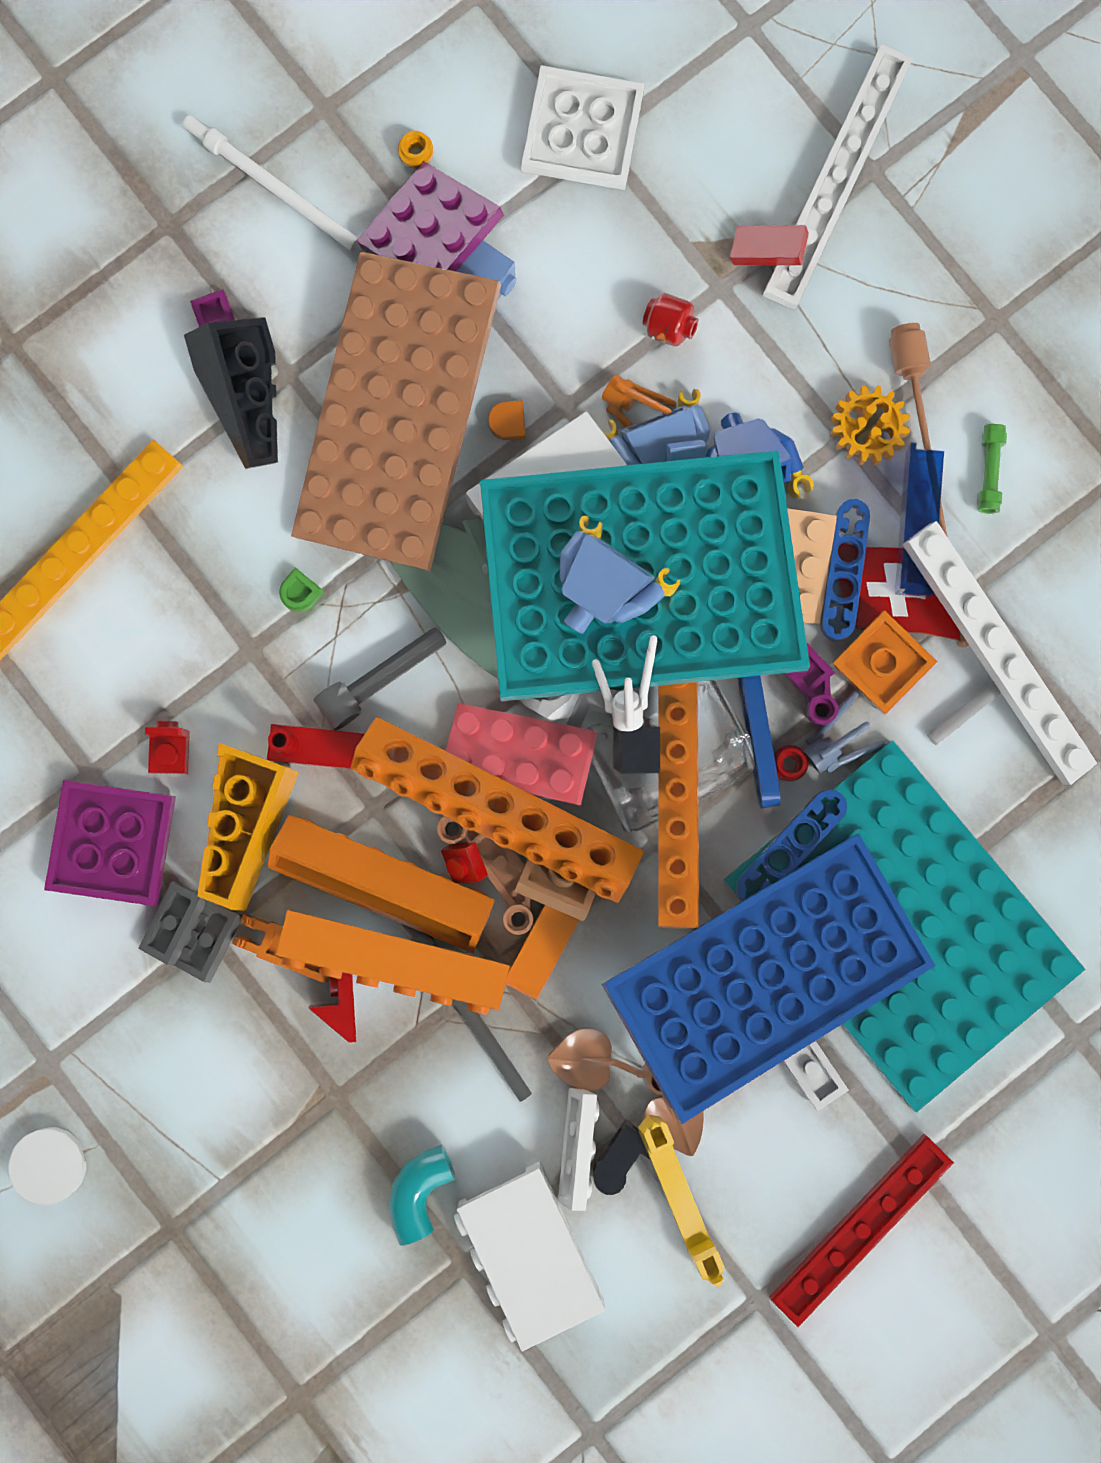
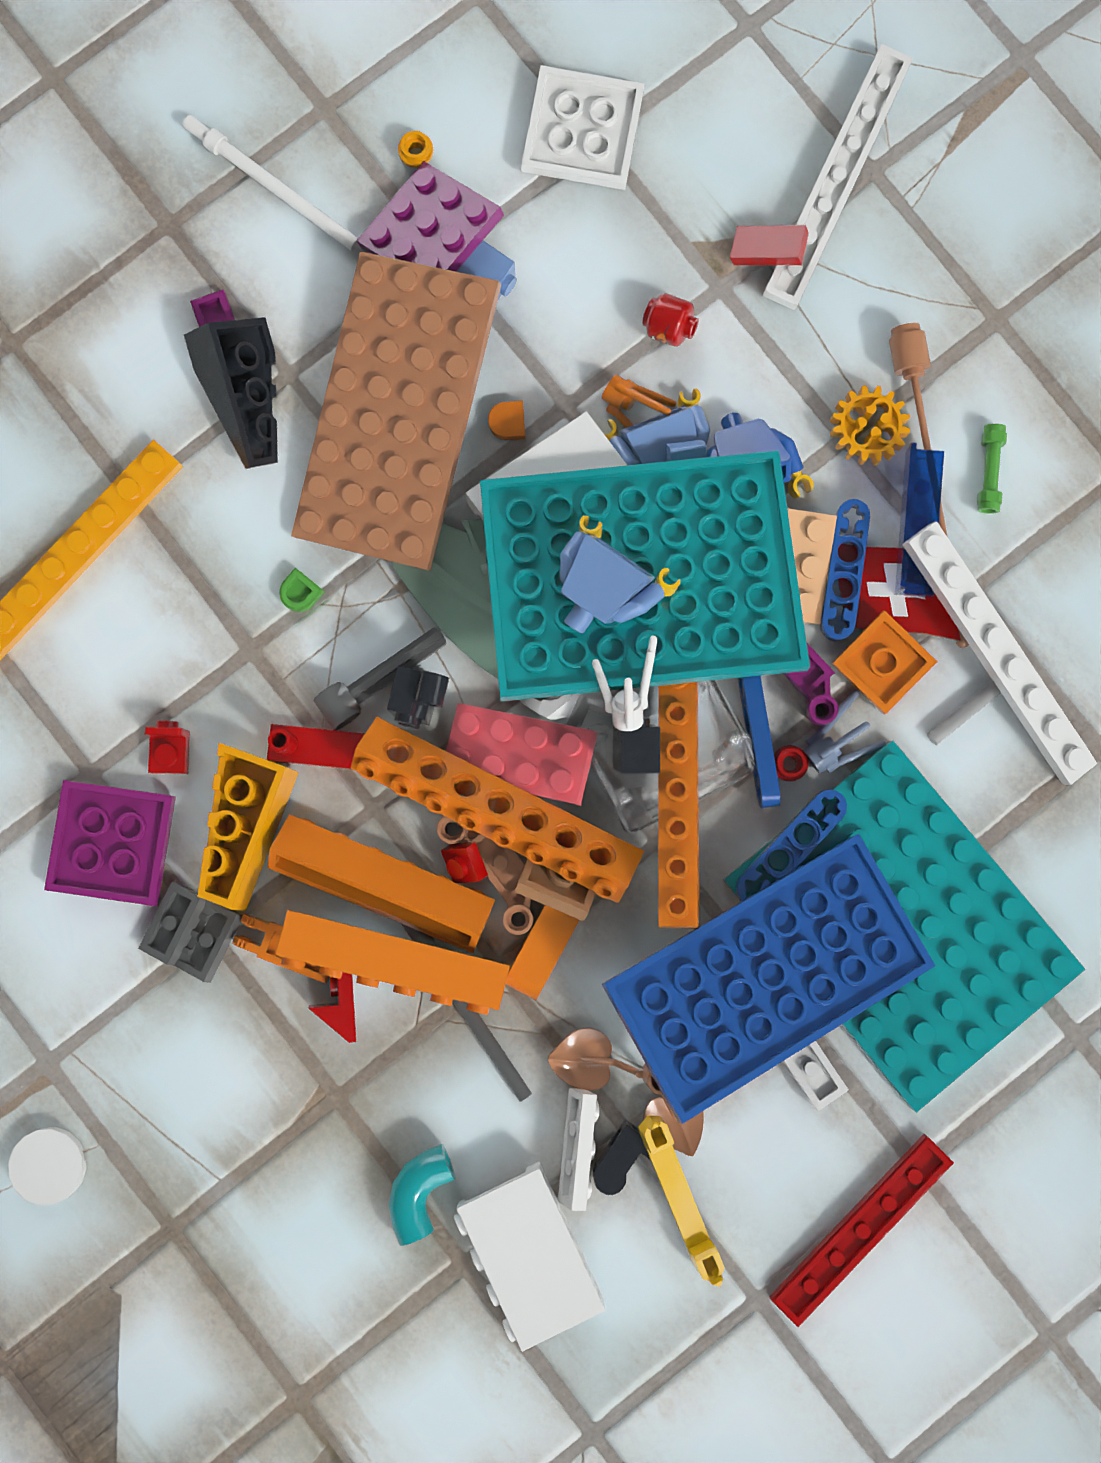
(415, 696): none -> black hinge

